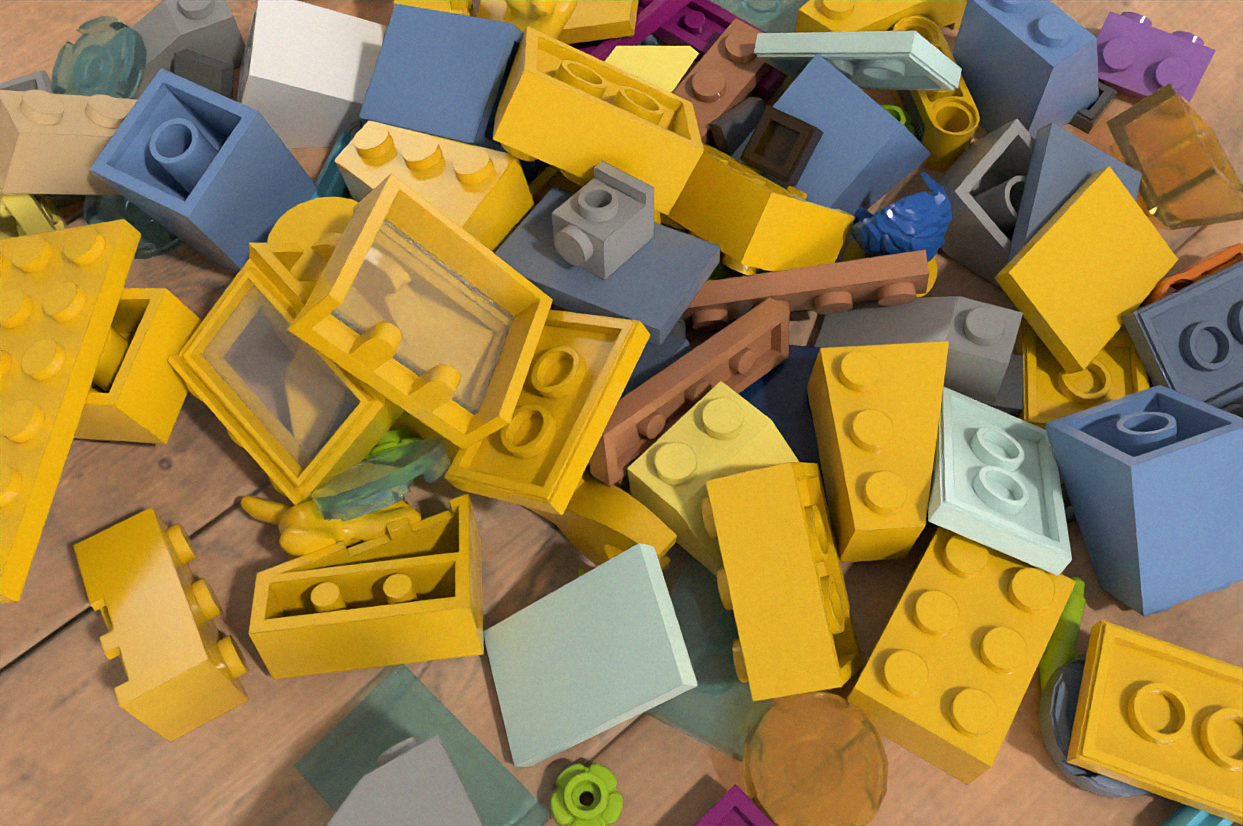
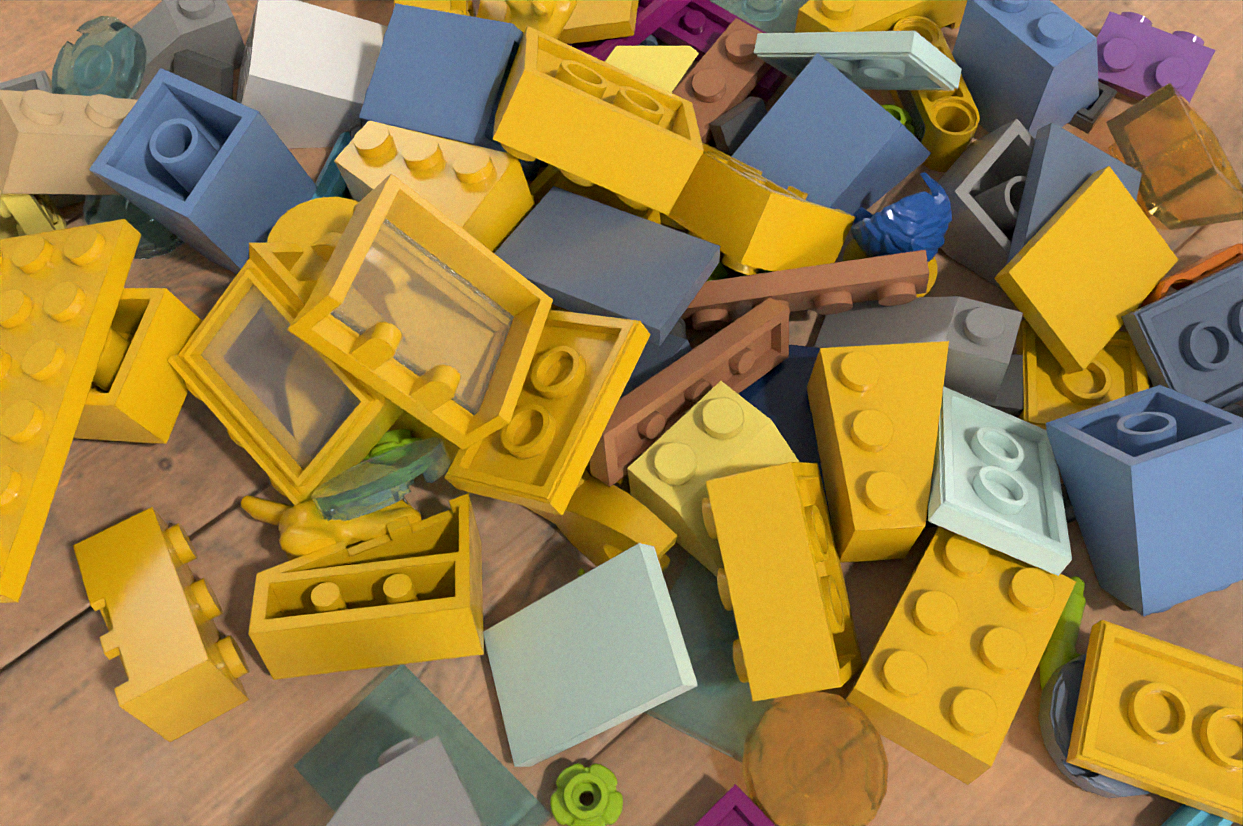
(604, 221): light grey brick -> none
(781, 145): dark brown tile -> none

